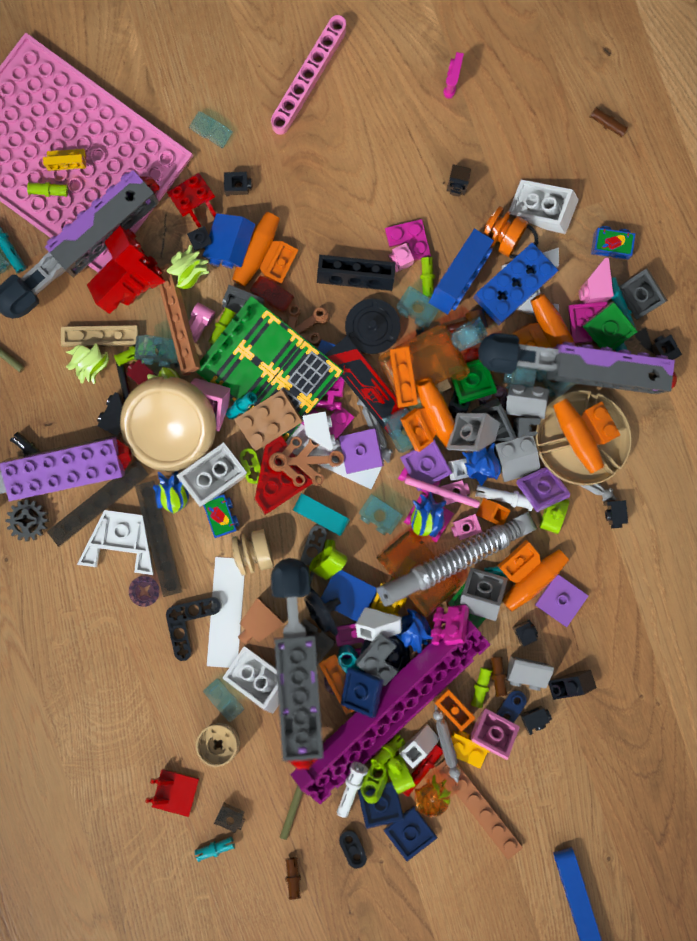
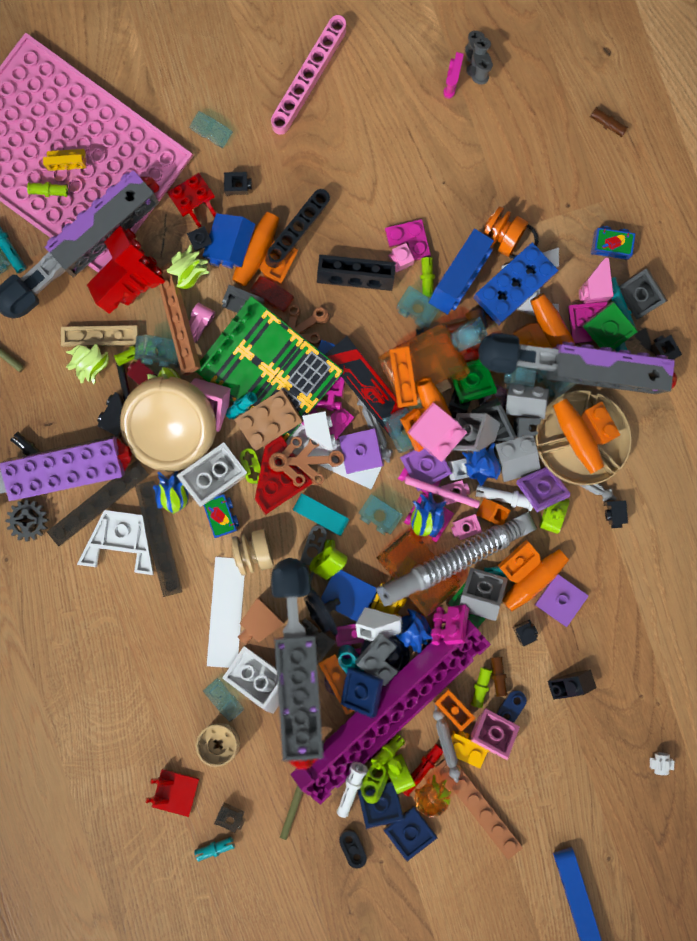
(134, 591): clear purple gear -> none
(181, 623): black beam -> none
(222, 324): lime pin -> none
(293, 878): reddish brown pin -> none
(300, 220): none -> black beam
(372, 326): black piece -> none
(419, 746): white slope -> none
(437, 432): none -> bright pink slope
(458, 180): black slope -> none
(478, 57): none -> dark grey axle
(529, 672): light grey slope -> none
(536, 719): black brick -> none
(544, 205): white slope -> none
(662, 763): none -> white gear

